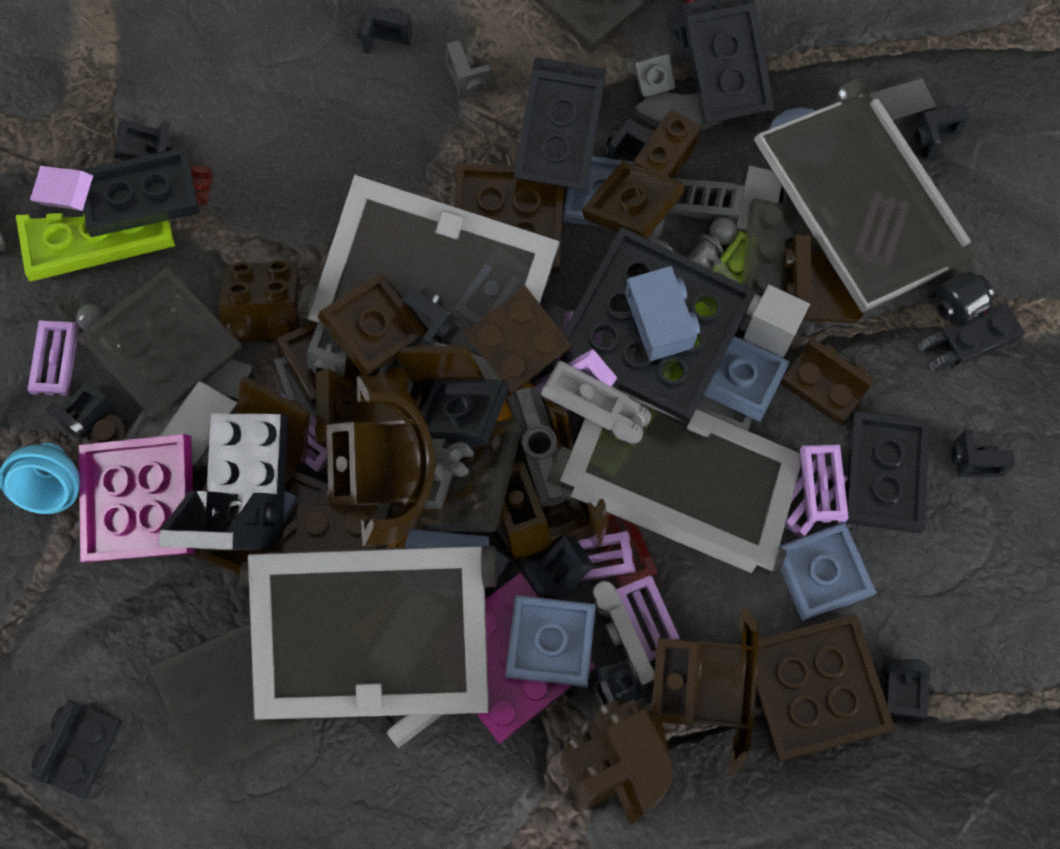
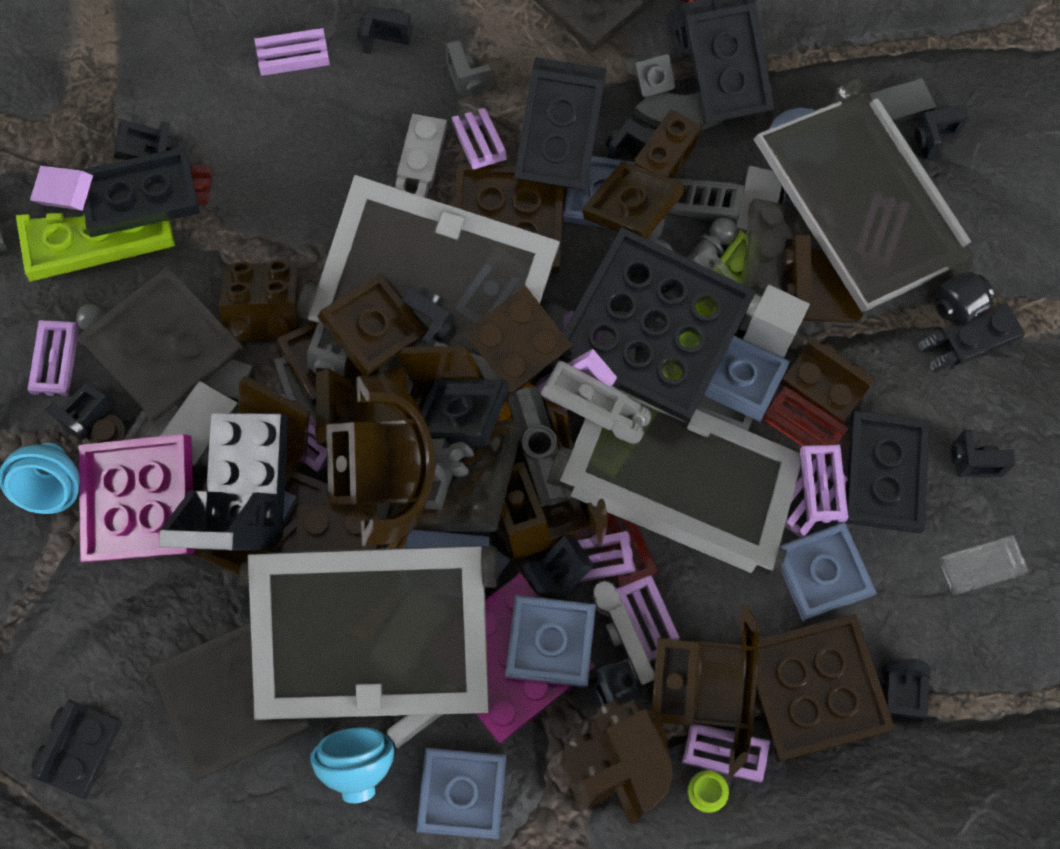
(292, 46): none -> lavender tile
(353, 761): none -> medium azure piece
(421, 153): none -> light grey hinge
(461, 793): none -> sand blue tile
(474, 123): none -> lavender tile
(662, 313): sand blue brick -> none
(692, 744): none -> lavender tile
(708, 791): none -> lime plate
(811, 411): none -> clear red tile
(983, 565): none -> clear tile

